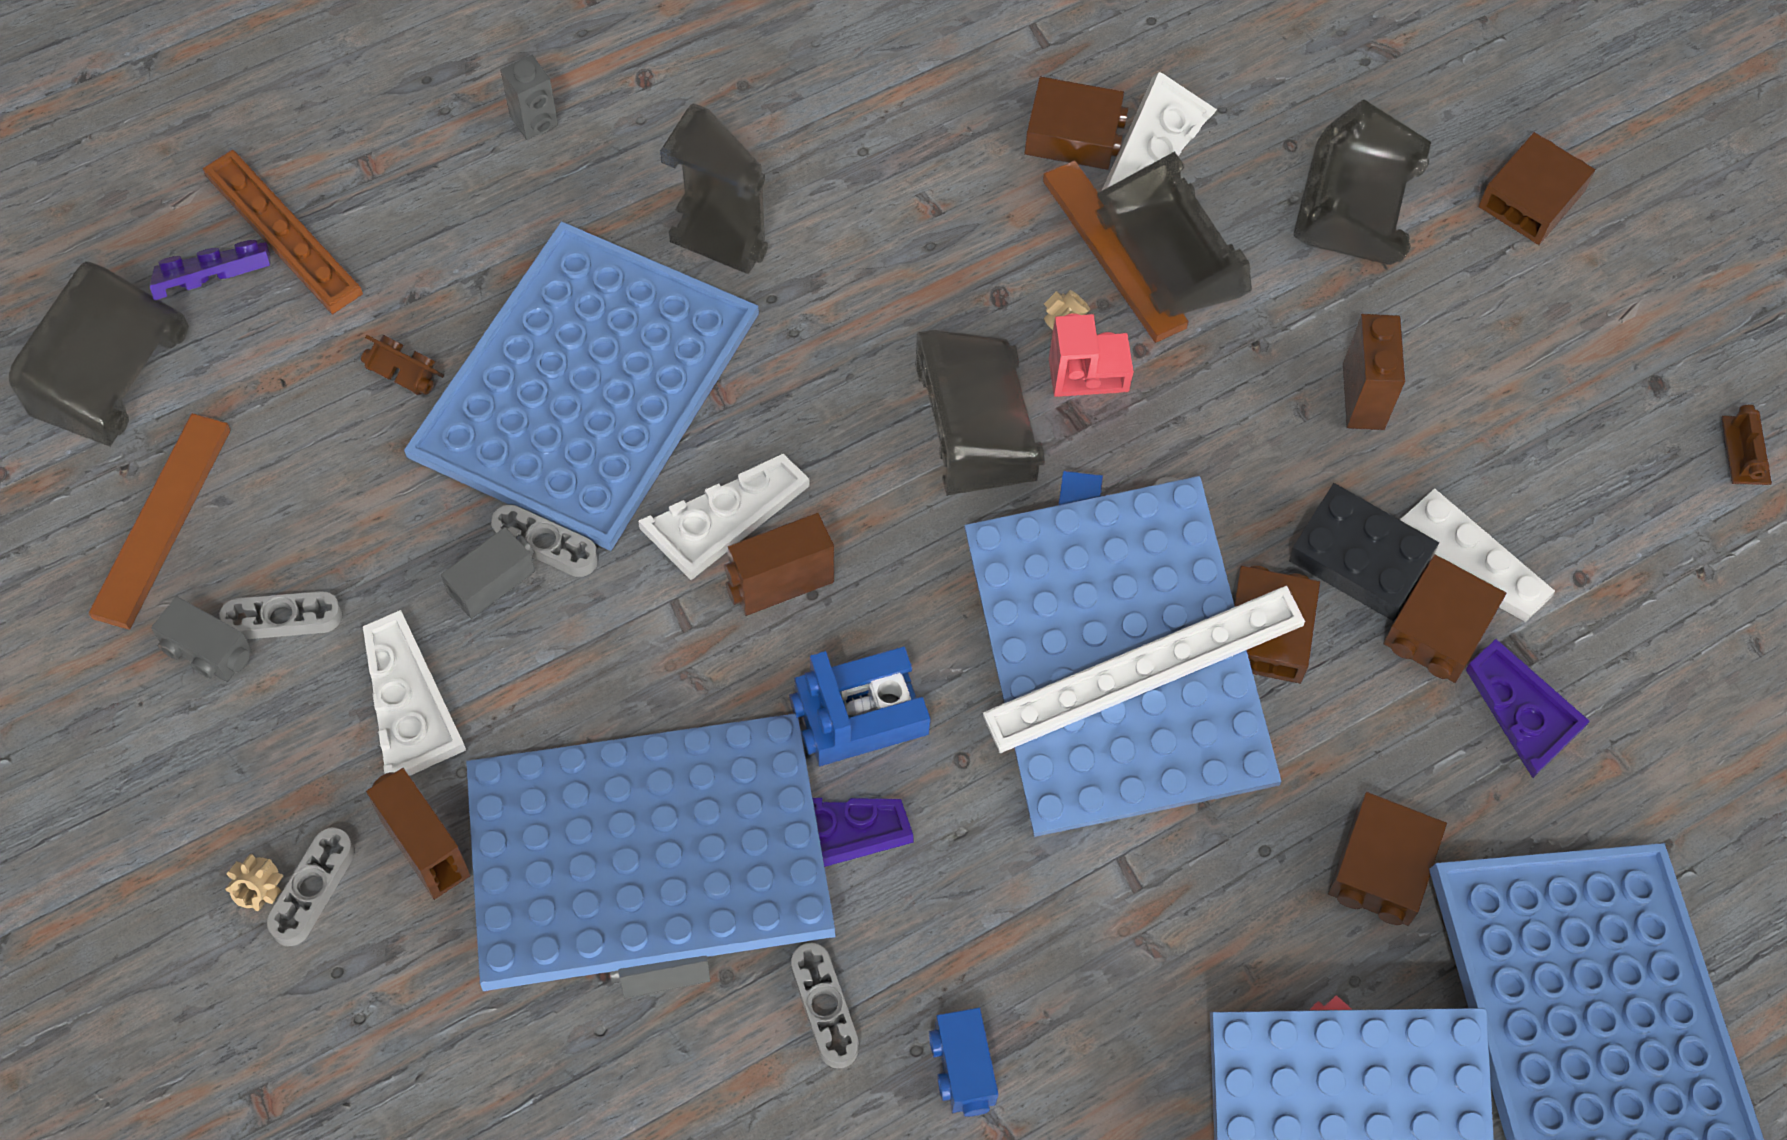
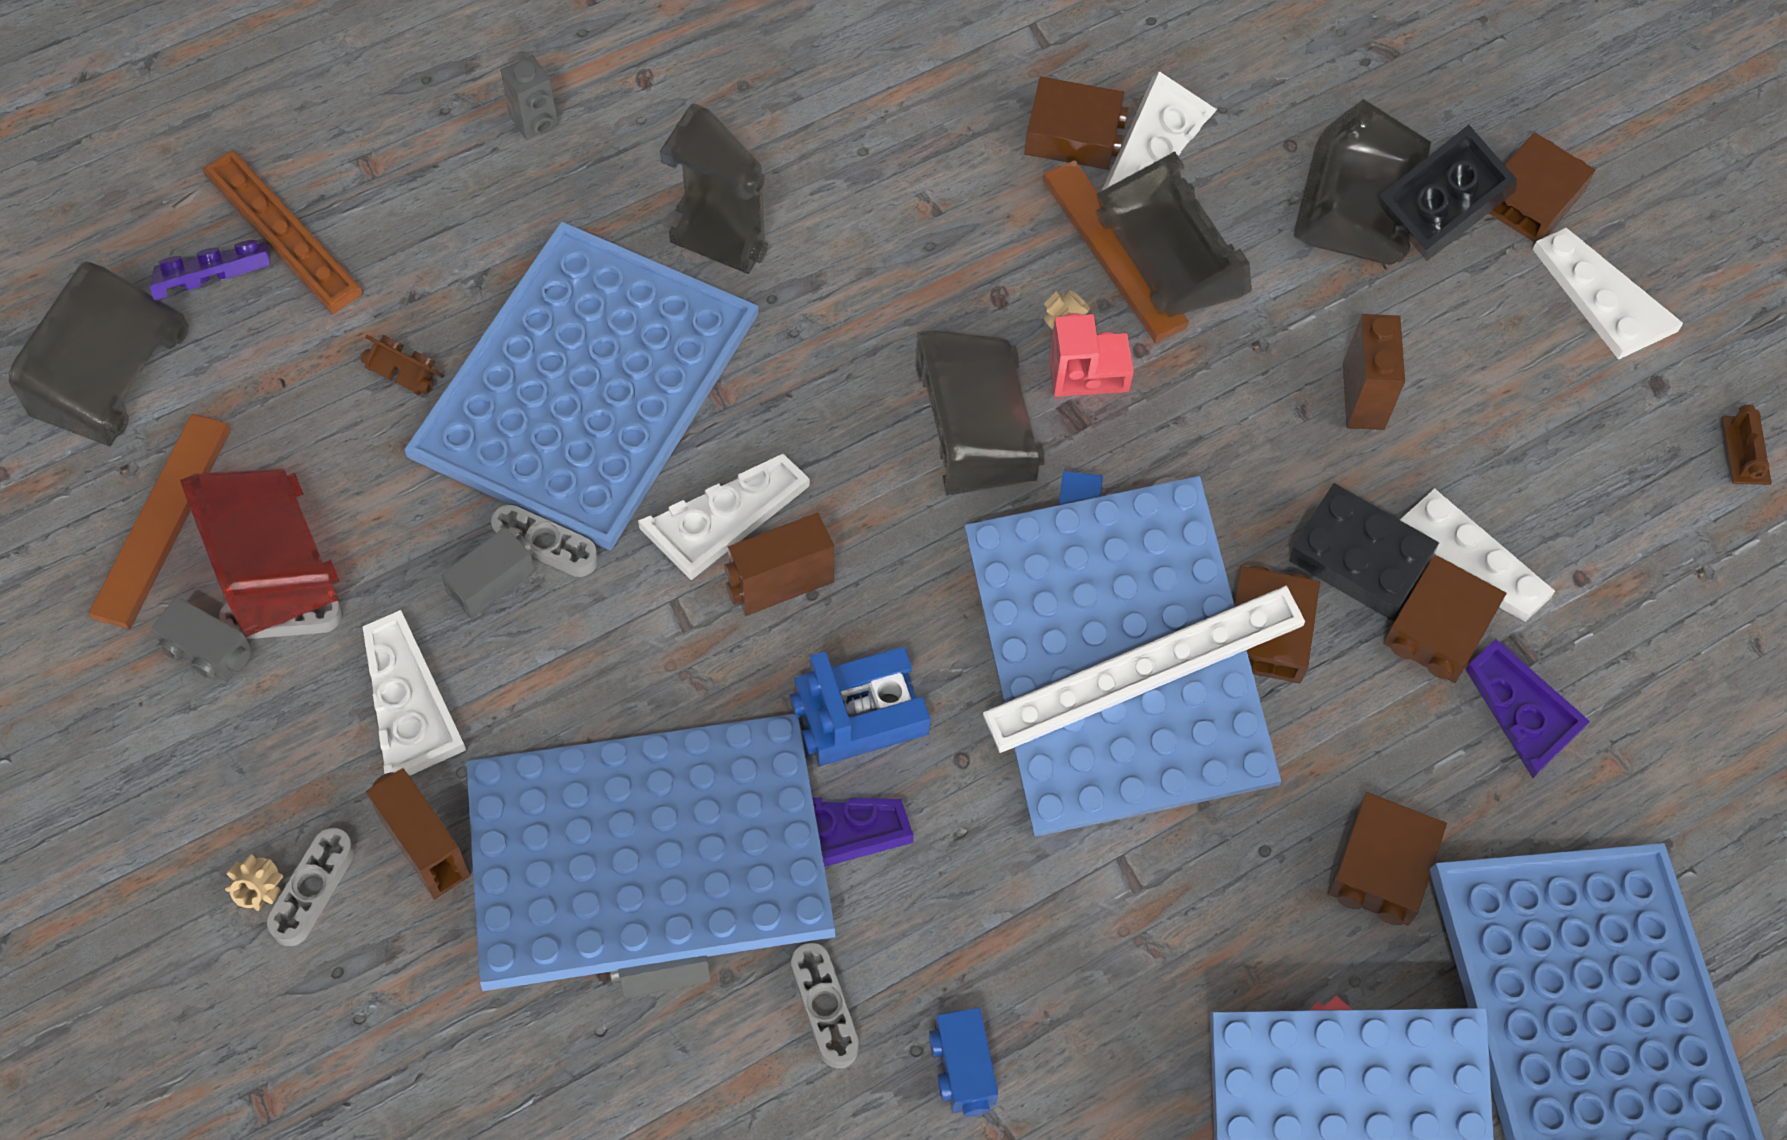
(260, 545): none -> clear red windscreen
(1448, 192): none -> black brick
(1606, 297): none -> white wing

